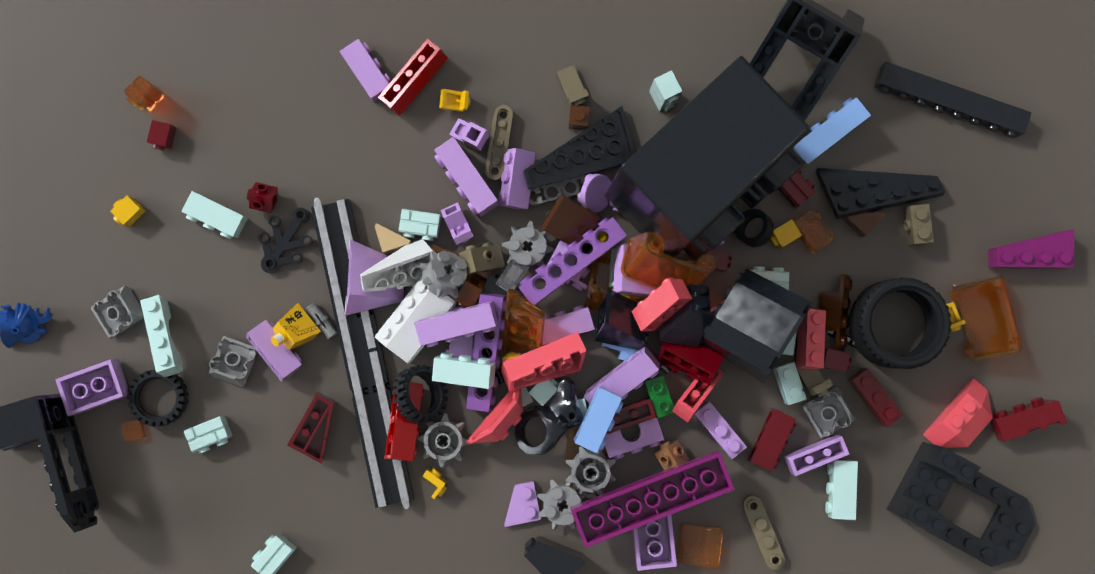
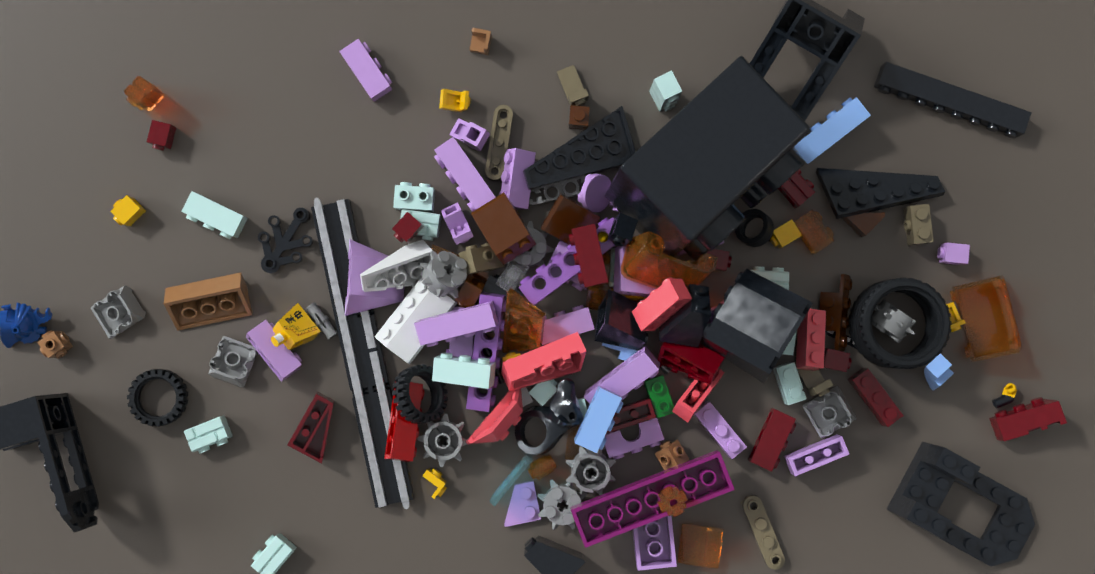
(60, 345): none -> medium nougat brick
(92, 387): lavender brick -> none
(133, 430): clear orange tile -> none
(164, 353): light aqua arch -> none
(208, 301): none -> medium nougat slope
(262, 197): dark red brick -> none
(390, 240): tan slope -> none
(407, 228): none -> dark red brick
(413, 77): red brick -> none
(414, 198): none -> light aqua brick
(480, 41): none -> medium nougat panel
(503, 228): none -> reddish brown slope
(510, 479): none -> clear light blue tile
(541, 467): none -> clear orange brick
(588, 256): none -> dark red brick
(622, 230): none -> black brick
(667, 495): none -> clear orange brick
(842, 489): light aqua brick -> none
(892, 321): none -> light grey brick
(938, 372): none -> light blue slope
(953, 253): none -> lavender brick
(962, 418): coral wedge -> none
(1007, 397): none -> arm
(1043, 252): magenta wedge -> none

